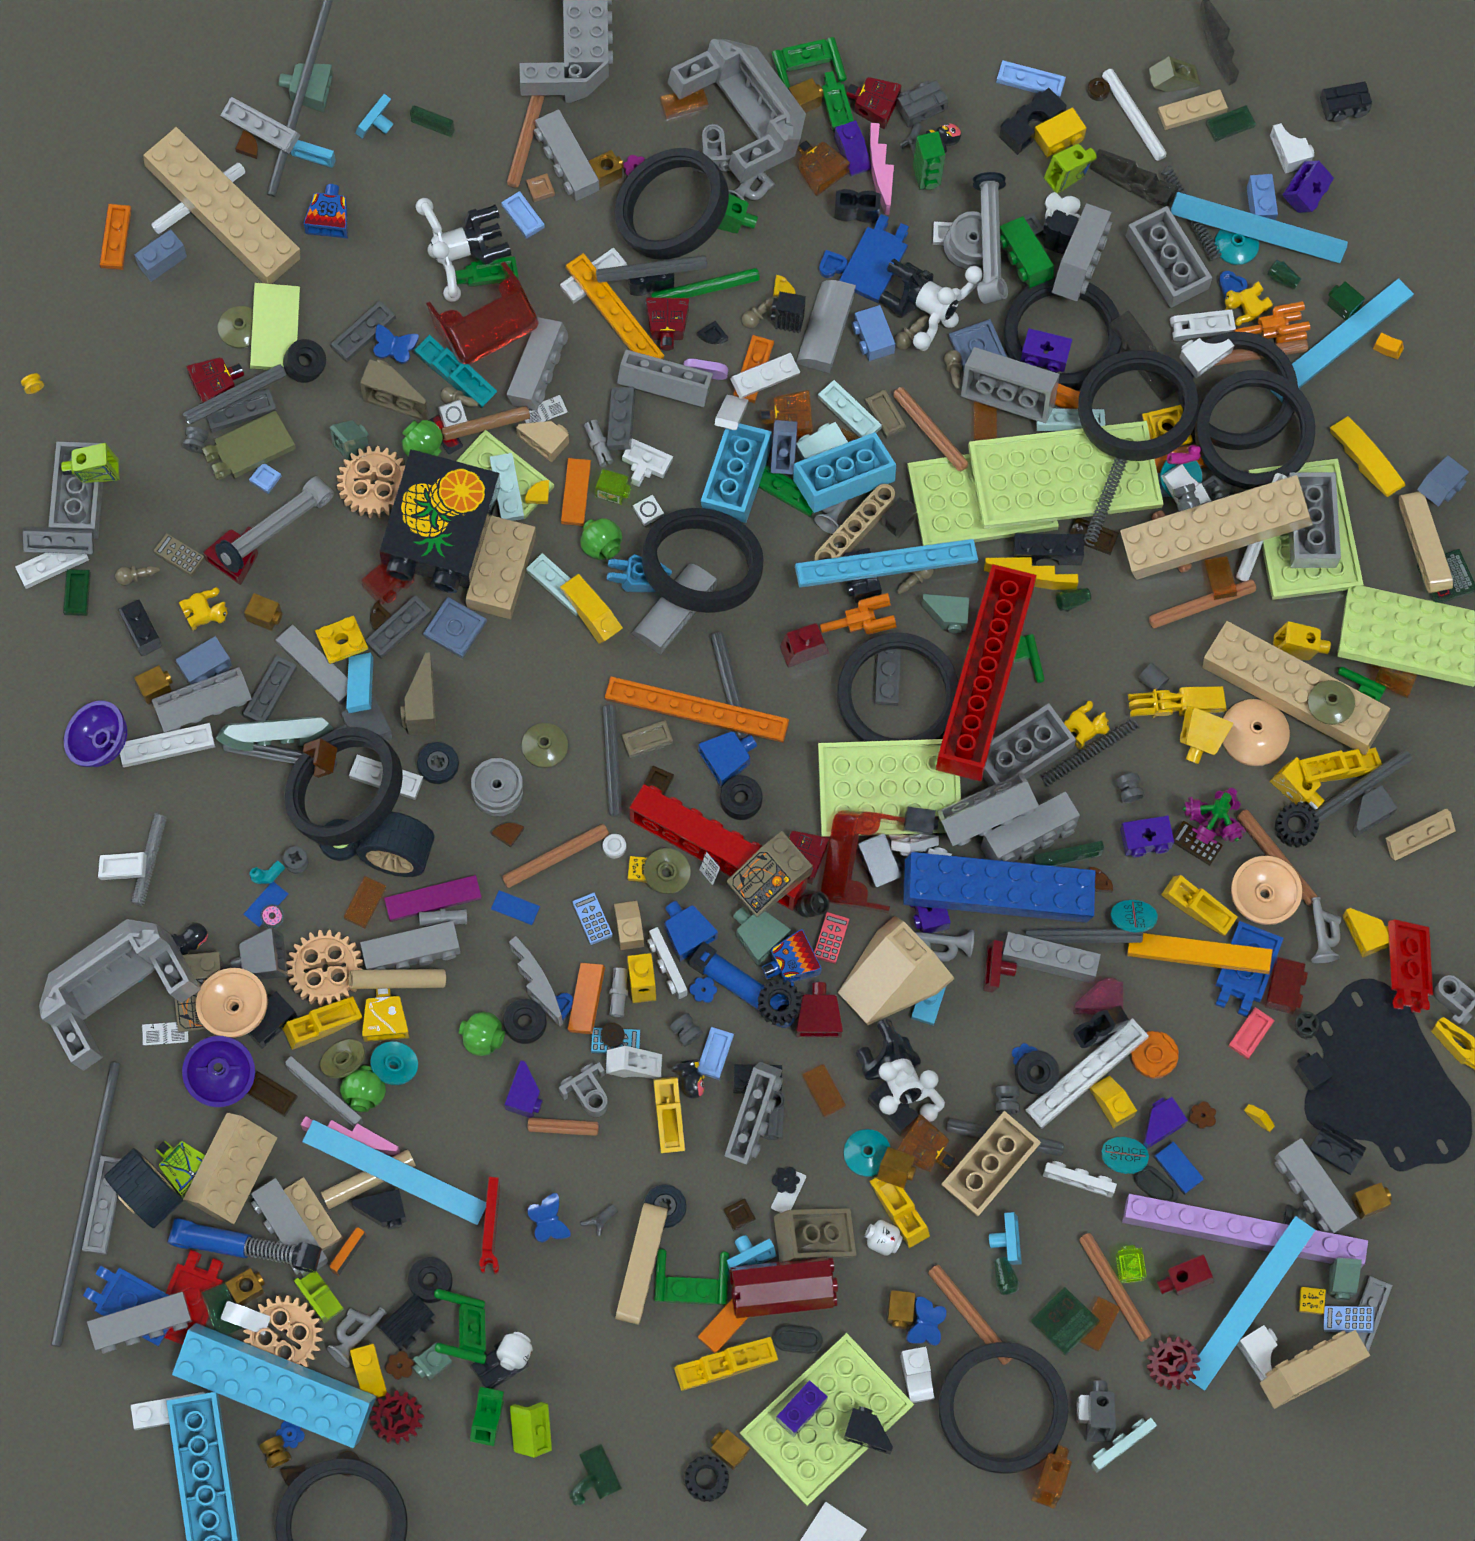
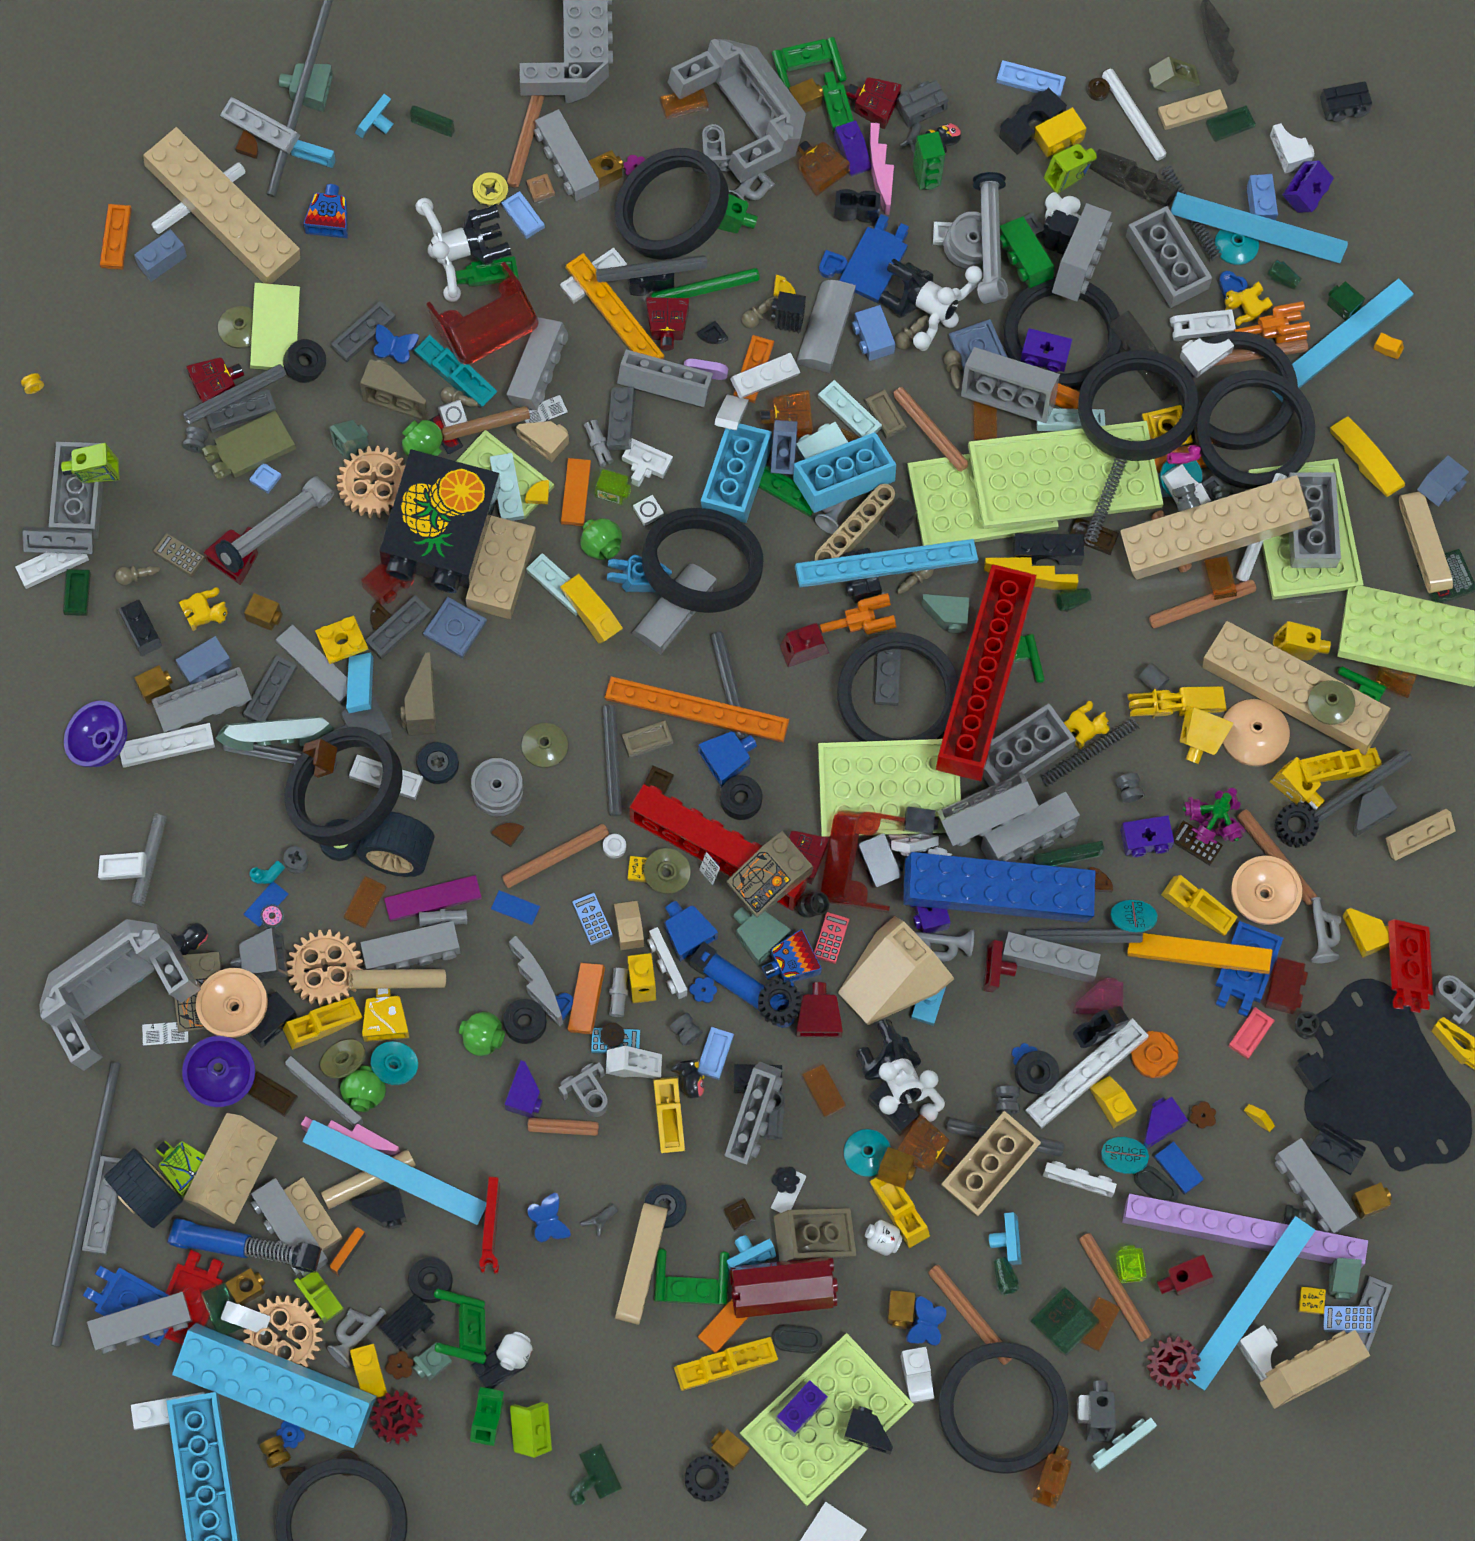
(489, 180): none -> light yellow gear

